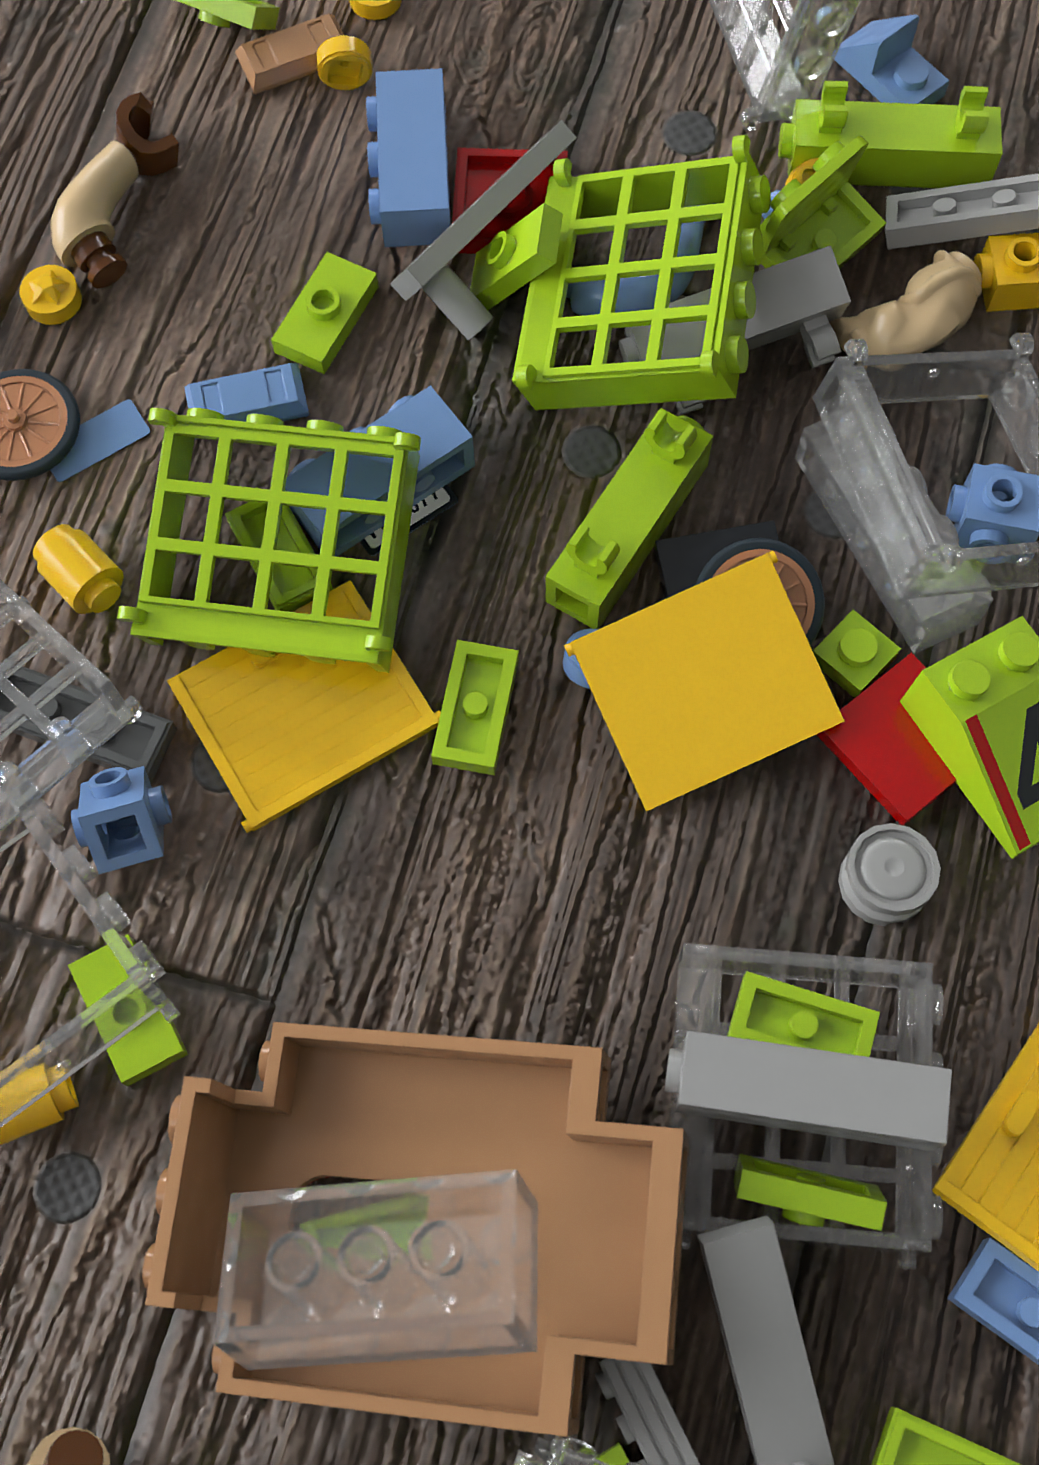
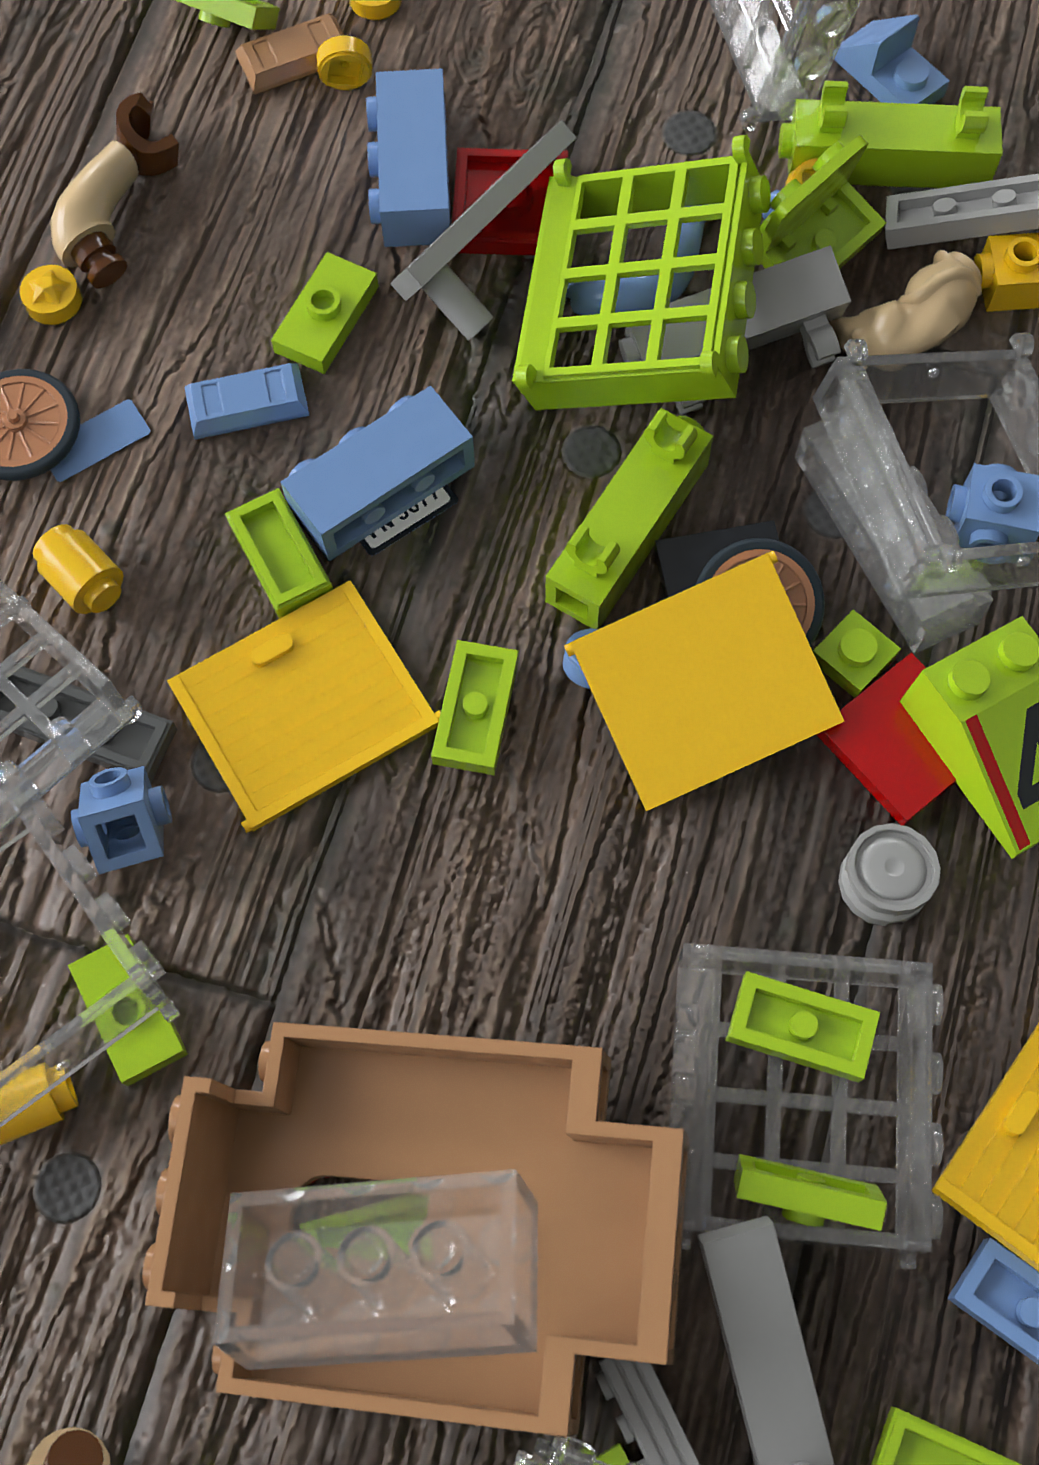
(256, 627): lime window -> none
(517, 256): lime plate -> none
(811, 1090): light grey brick -> none

